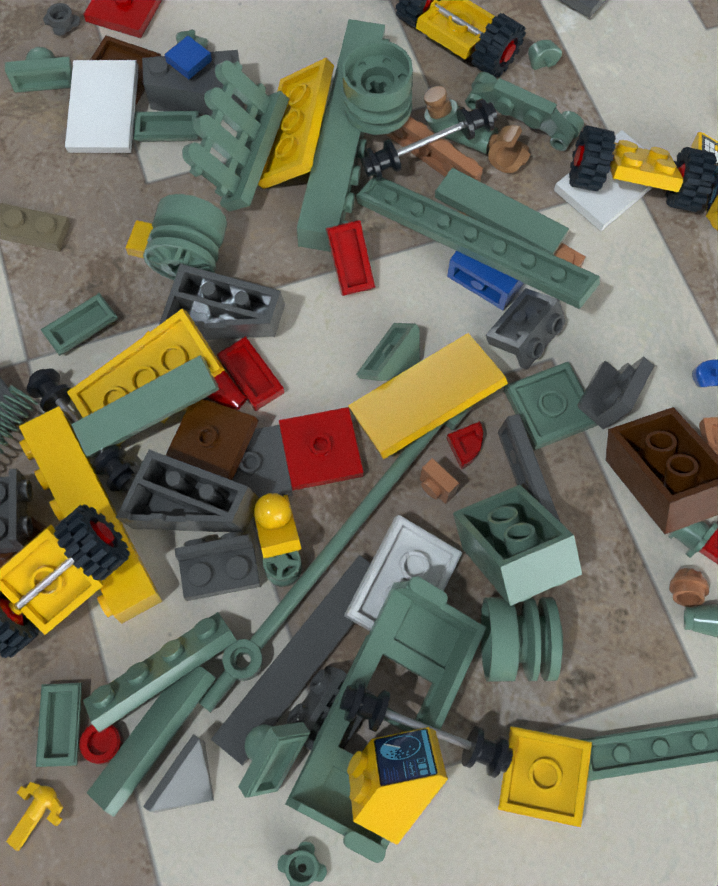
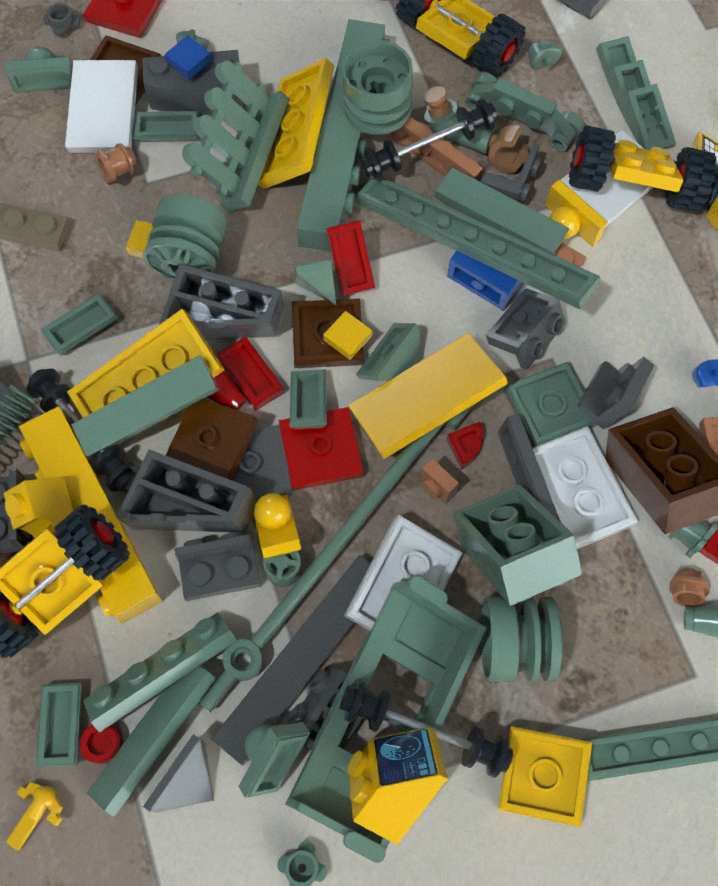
(38, 504): none -> yellow arch
(115, 162): none -> nougat brick
(308, 399): none -> sand green tile
(310, 322): none -> reddish brown tile
(317, 279): none -> sand green slope
(347, 335): none -> yellow tile
(520, 189): none -> dark grey bracket
(575, 213): none -> yellow tile
(583, 487): none -> white tile
(635, 95): none -> sand green slope

